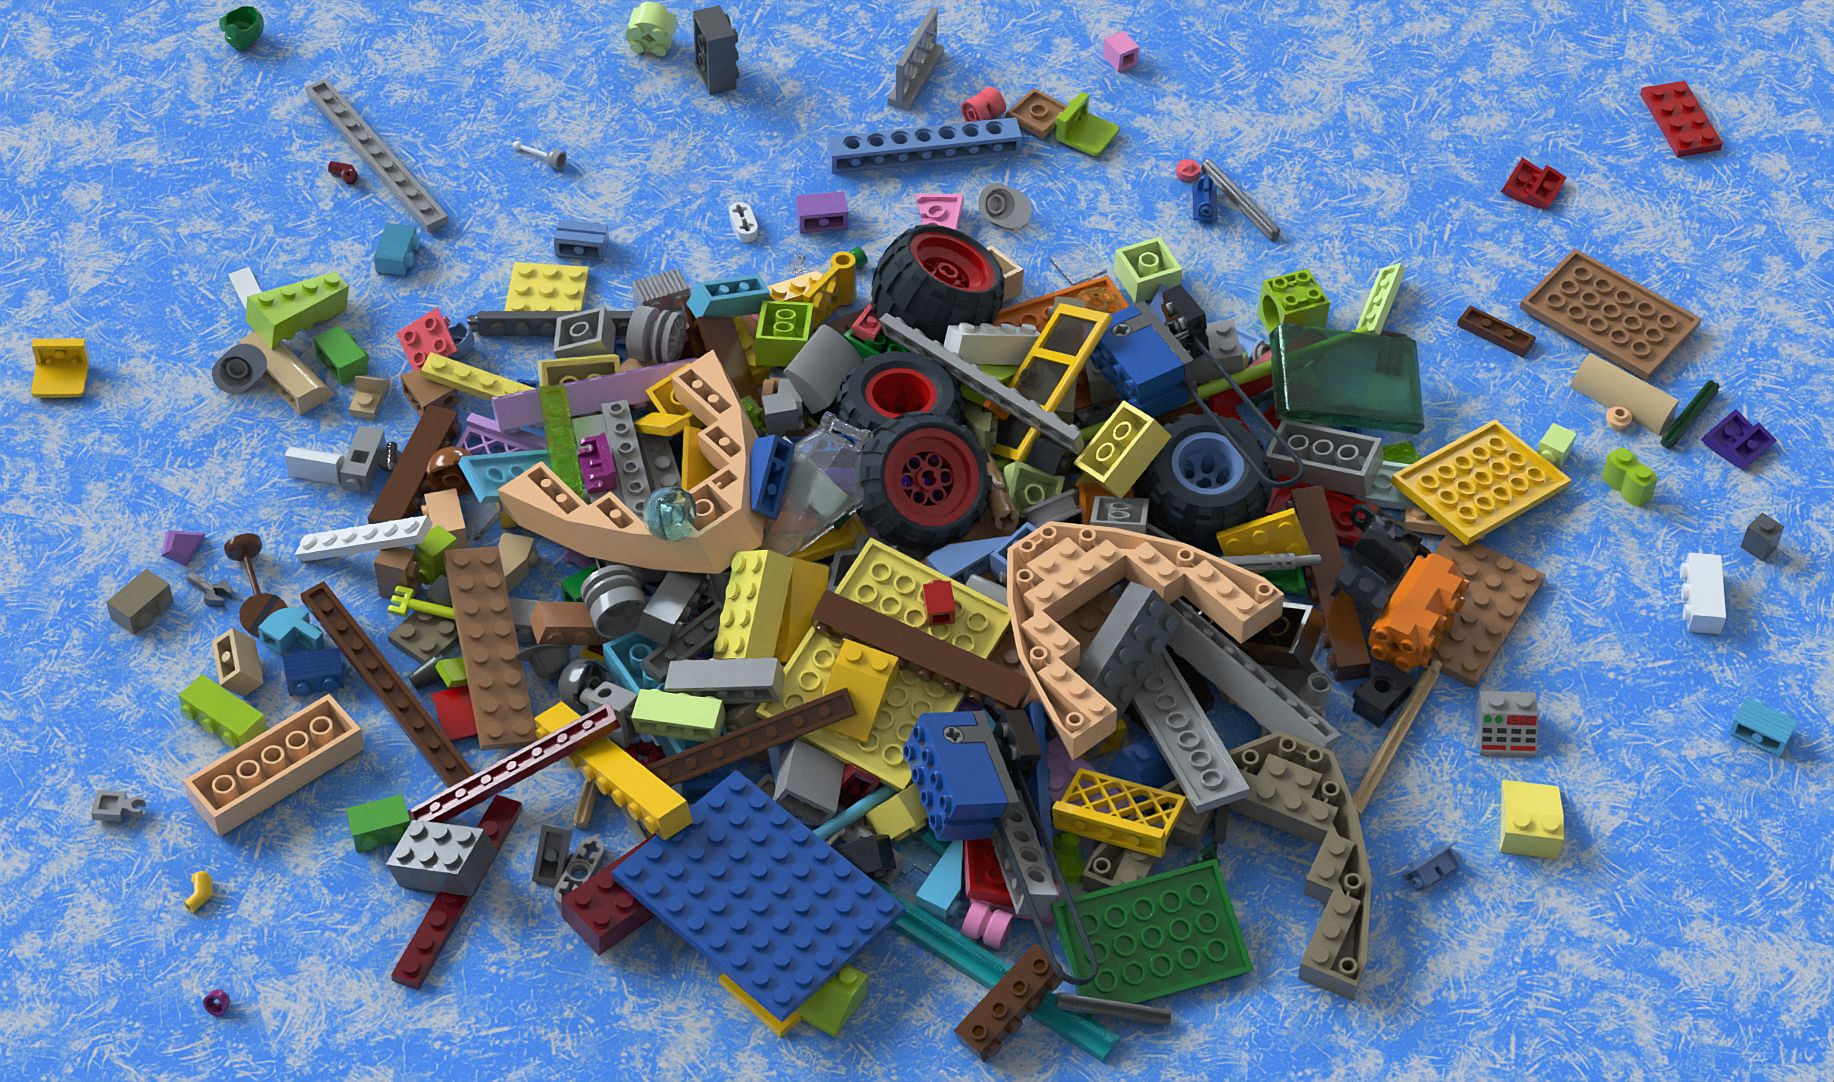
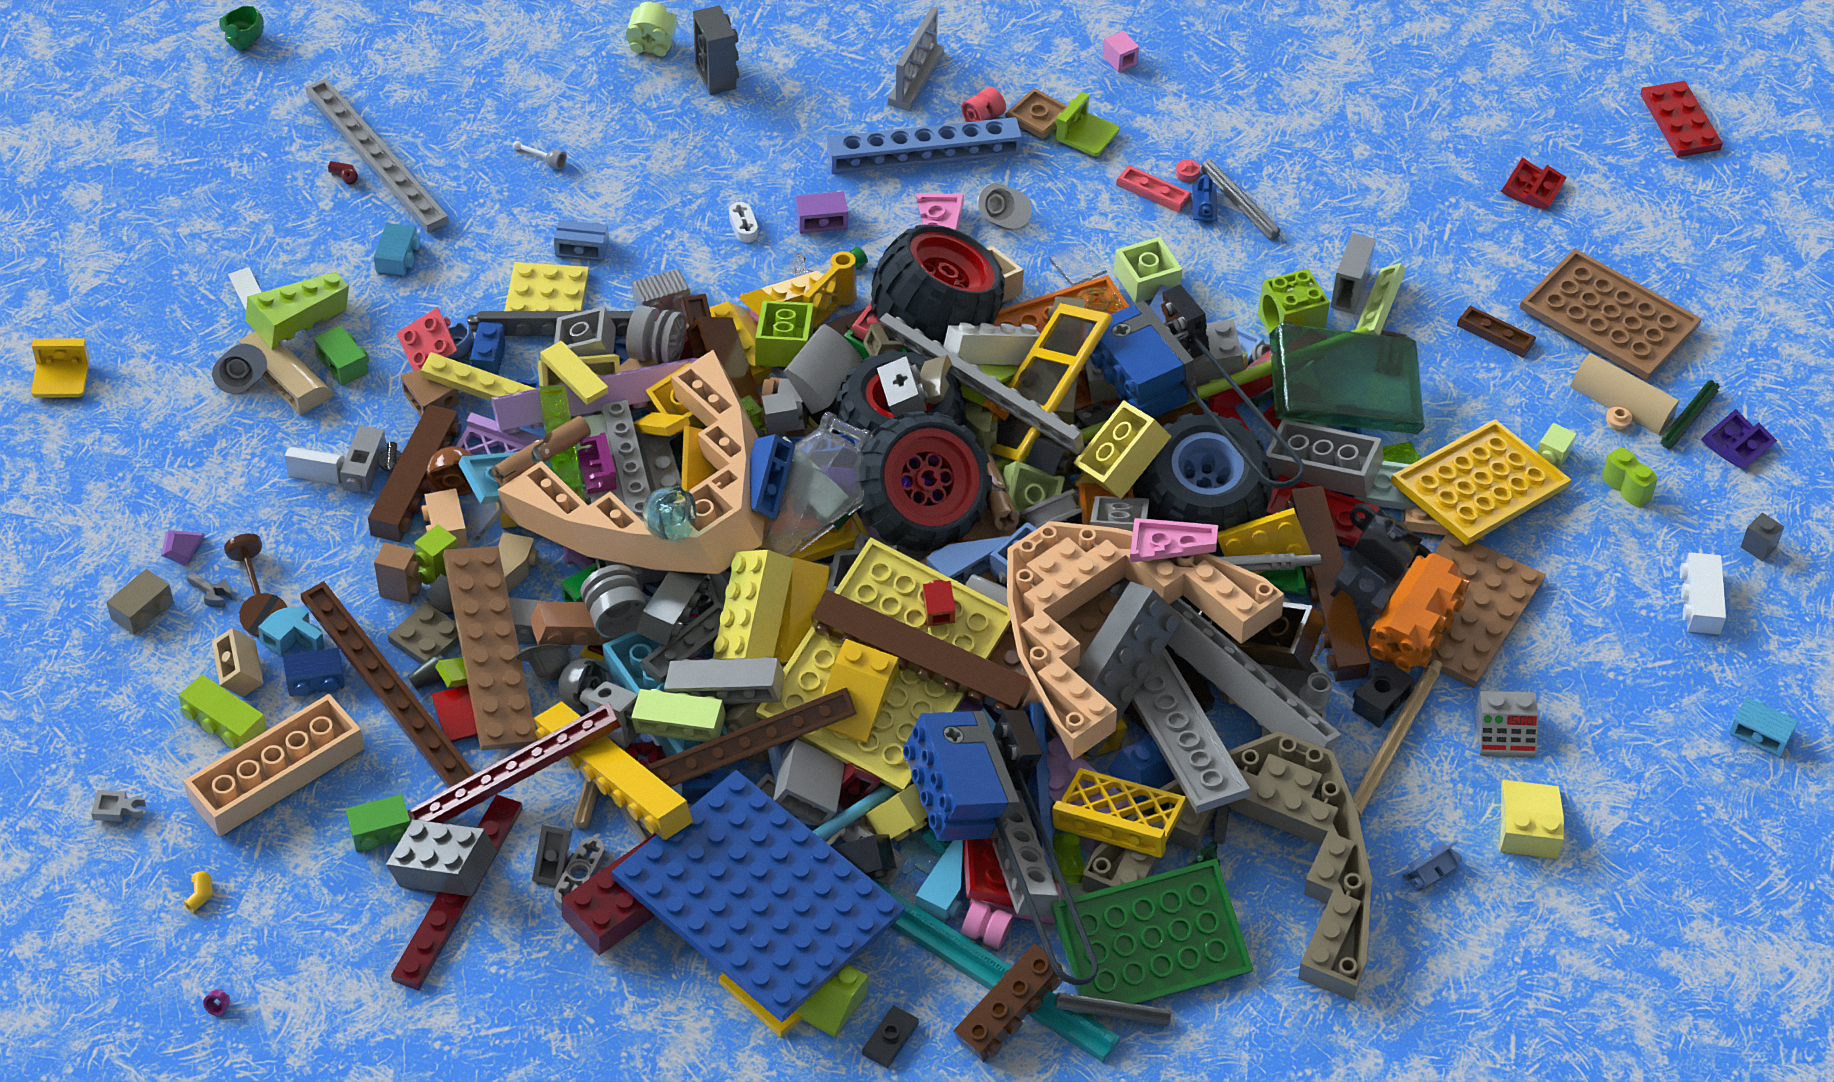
(364, 538): white plate -> none
(368, 396): tan slope -> none
(407, 602): neon yellow hinge -> none
(488, 347): none -> blue brick
(554, 442): none -> medium nougat piece
(574, 372): none -> light yellow tile
(728, 297): medium azure brick -> none
(877, 341): none -> dark tan bracket
(890, 1036): none -> black plate
(902, 387): none -> brick
(934, 378): none -> dark tan slope
(1153, 189): none -> coral tile
(1170, 539): none -> bright pink wing
(1353, 273): none -> light grey brick

